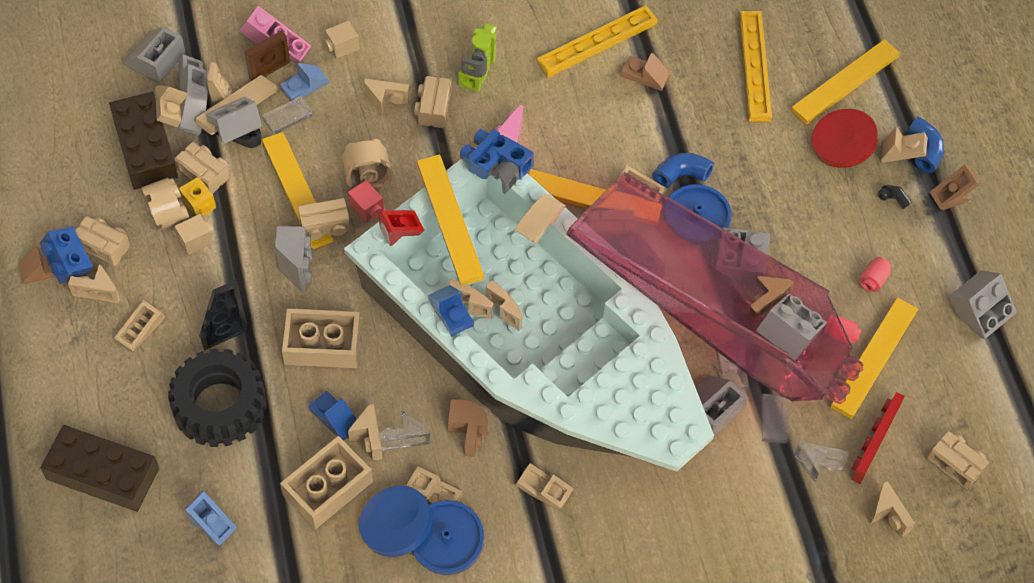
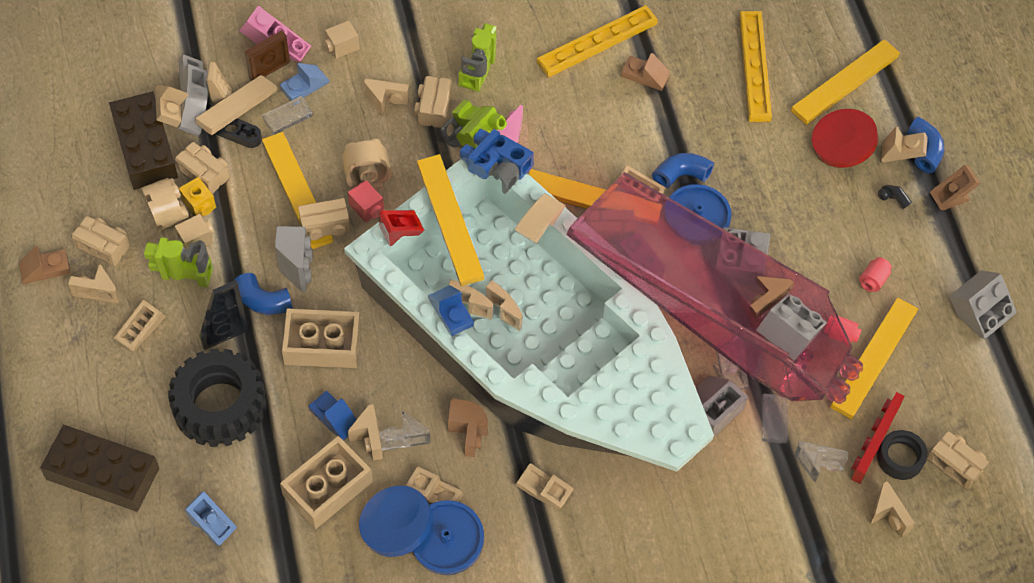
(65, 254): blue brick -> none
(156, 53): light grey slope -> none
(177, 262): none -> lime hips
(235, 119): light grey panel -> none
(260, 300): none -> blue cylinder
(468, 121): none -> lime hips
(909, 439): none -> black tyre

